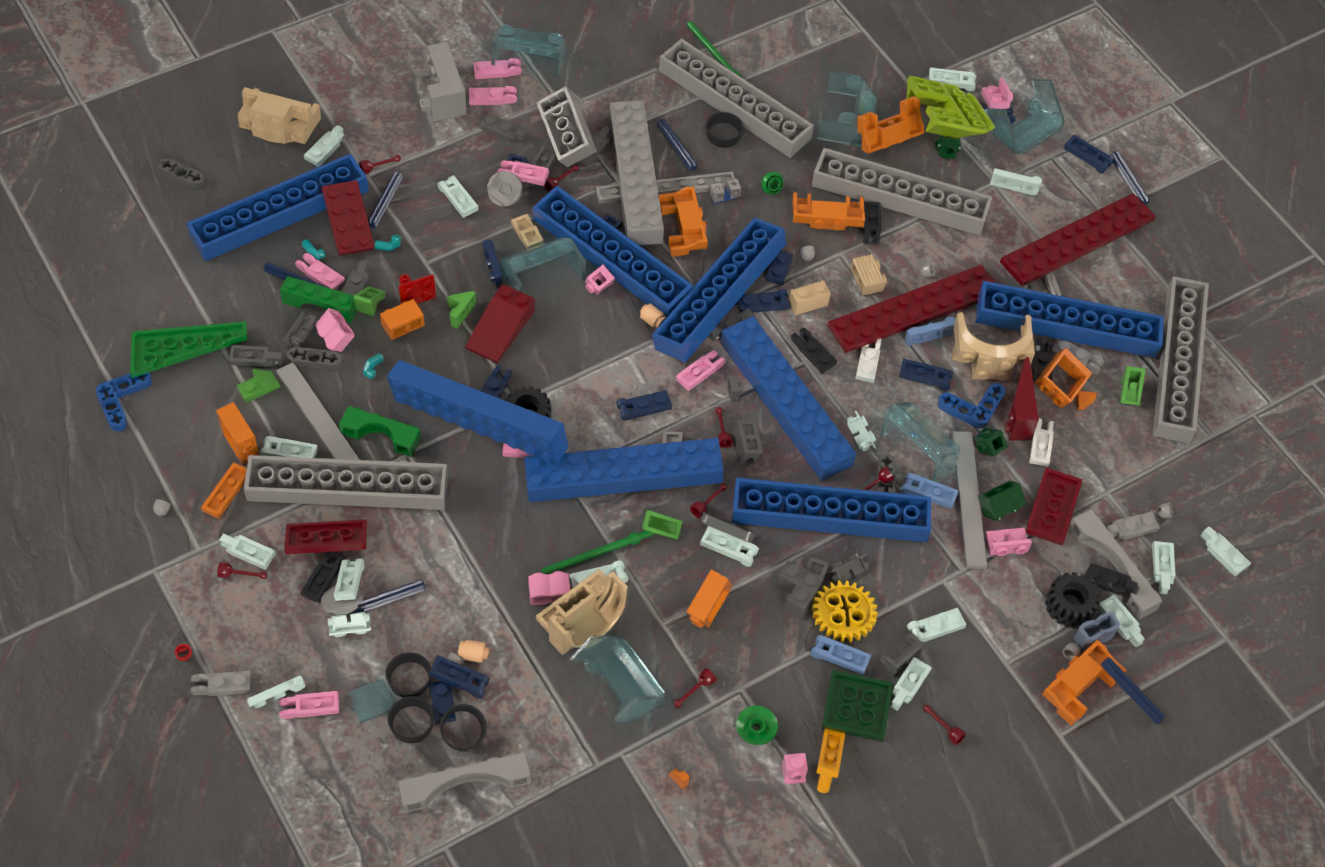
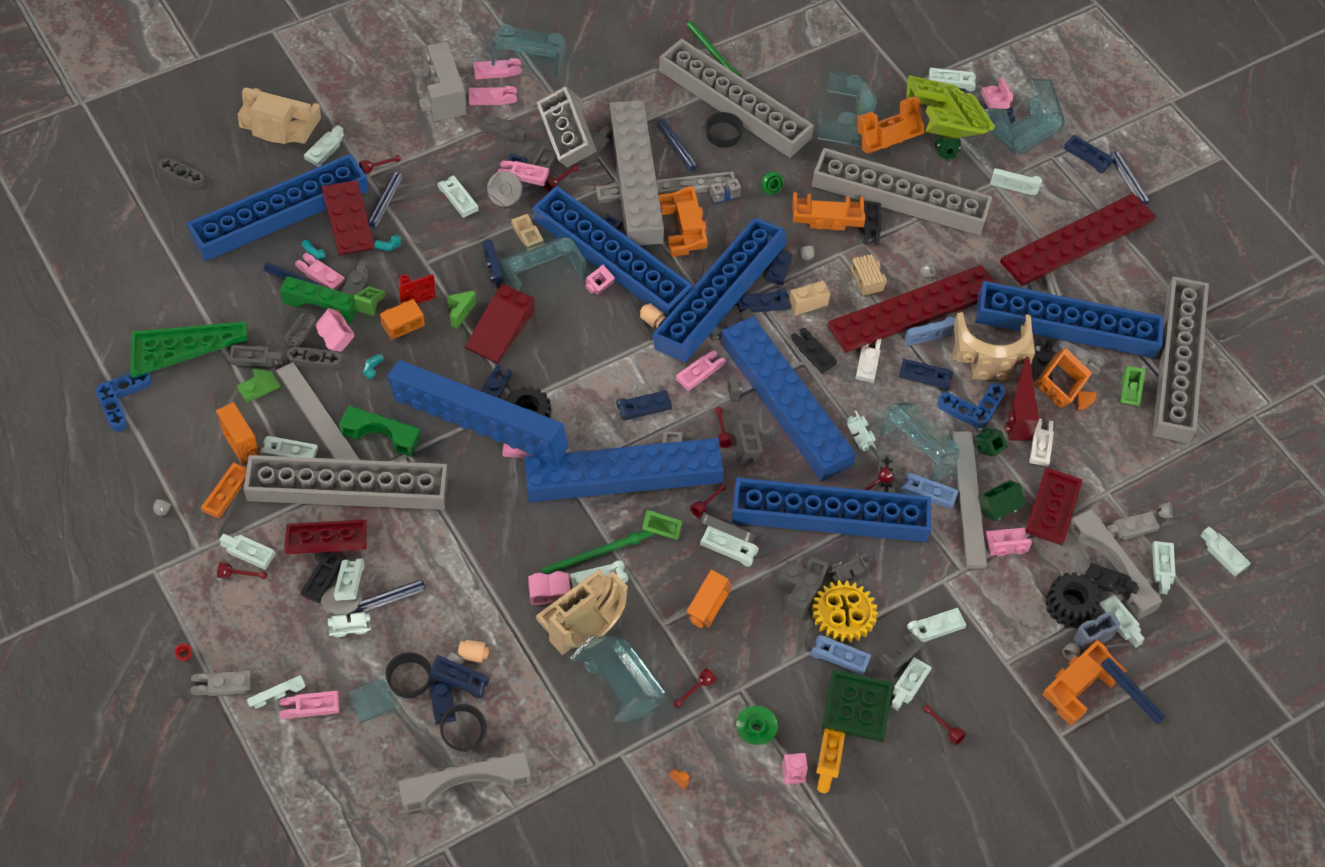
(410, 702): black tyre -> none

